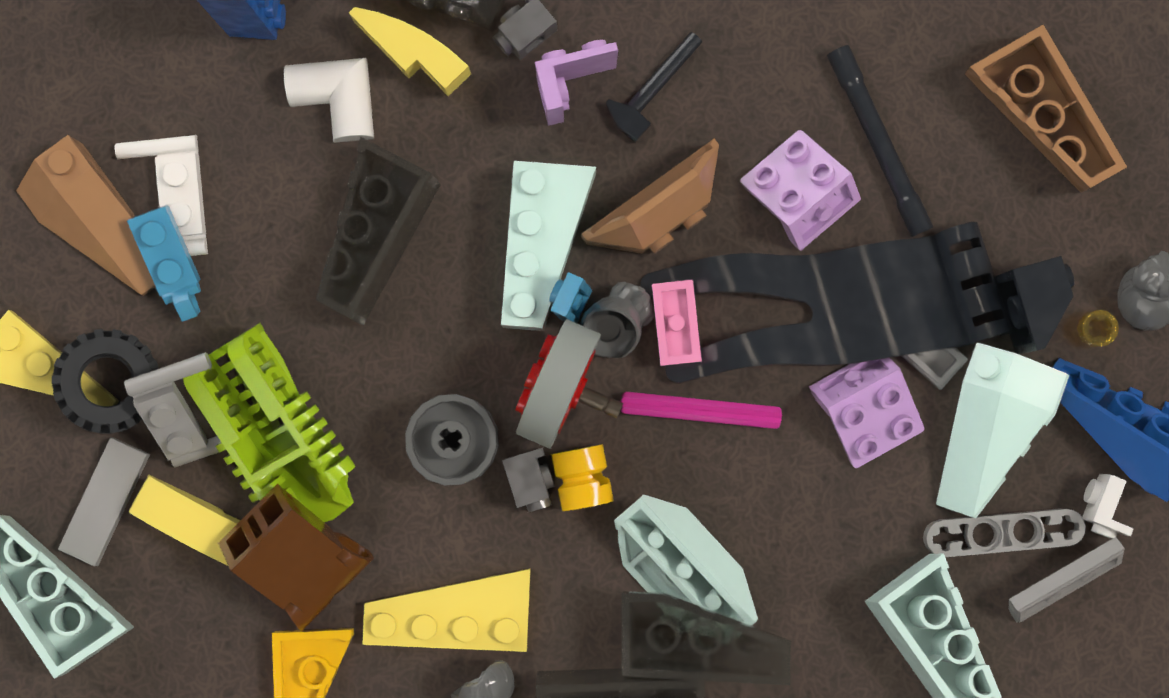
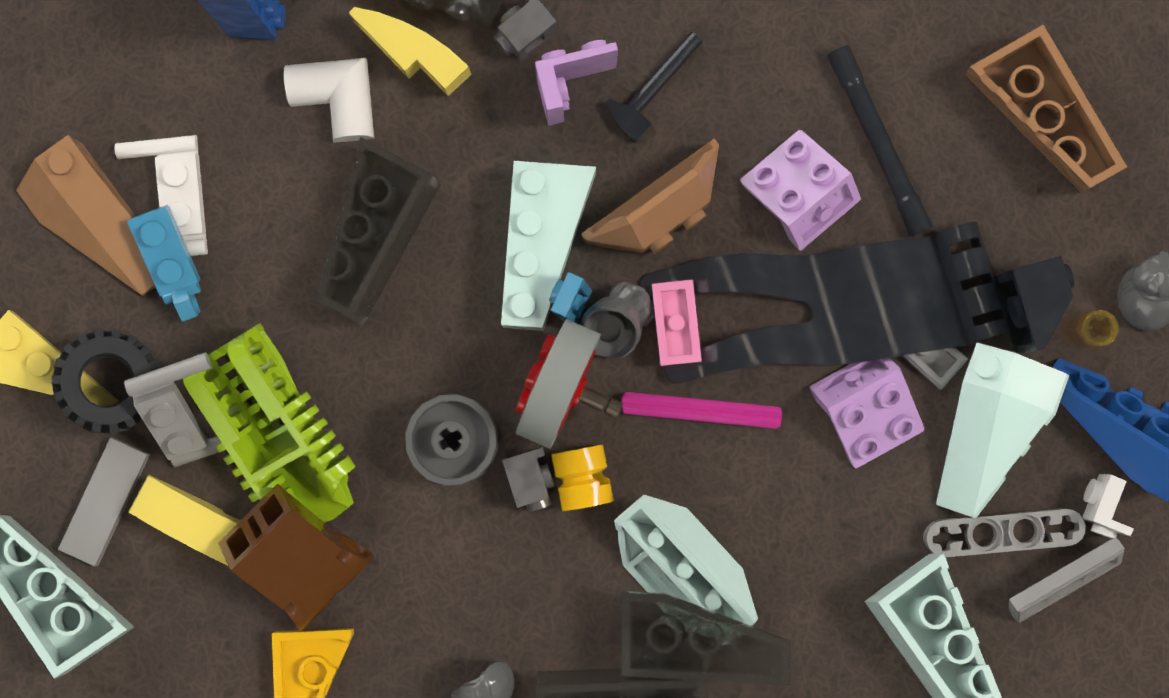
(463, 615): light yellow wing -> none

